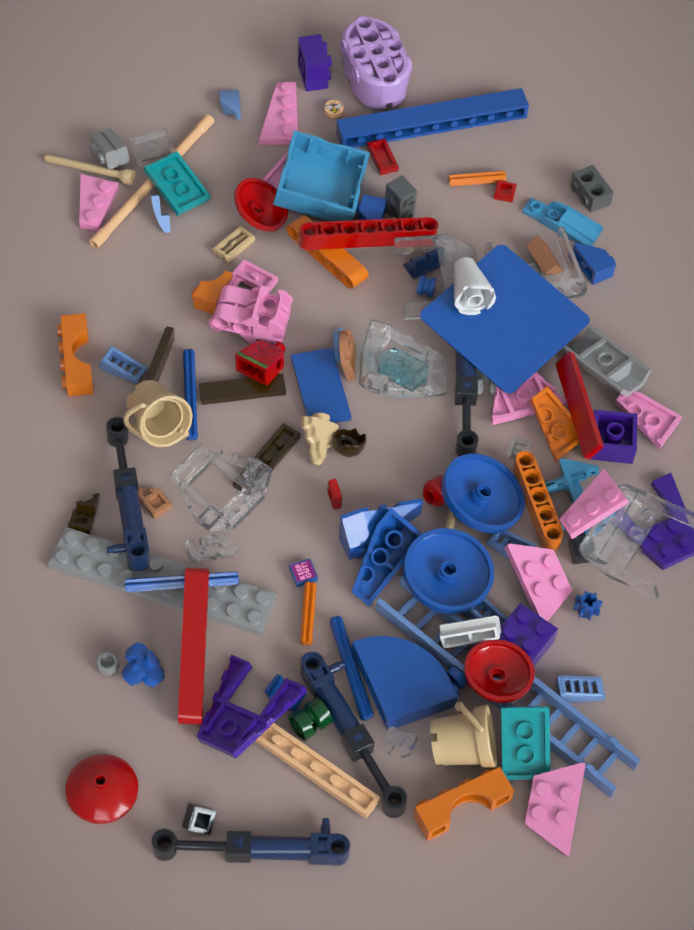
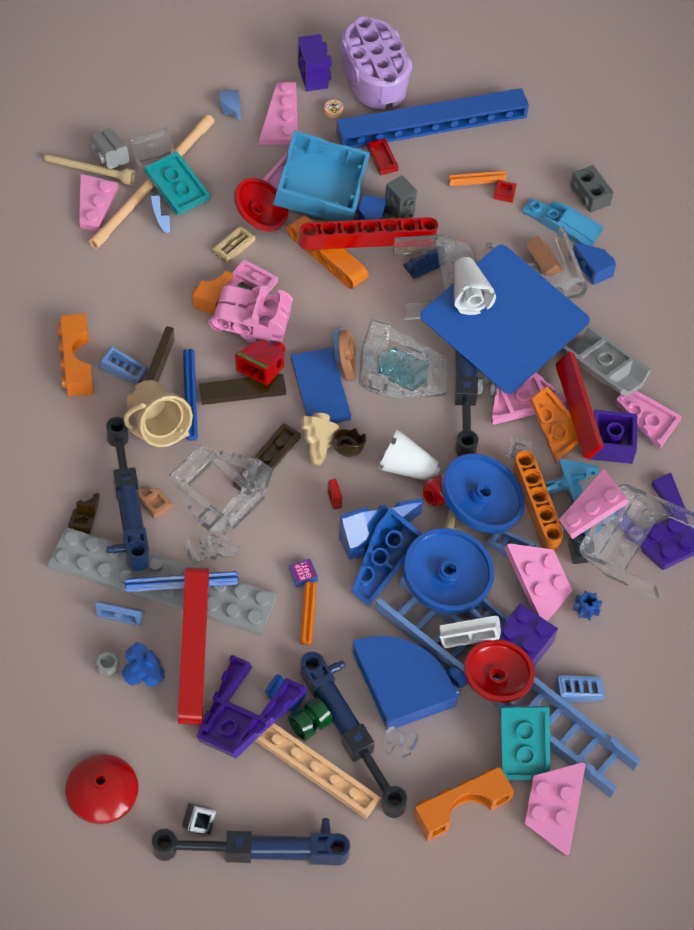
(119, 613): none -> medium blue slope
(351, 668): blue axle -> none
(408, 459): none -> white cone
(426, 286): blue wheel -> none
(465, 738): tan piece -> none

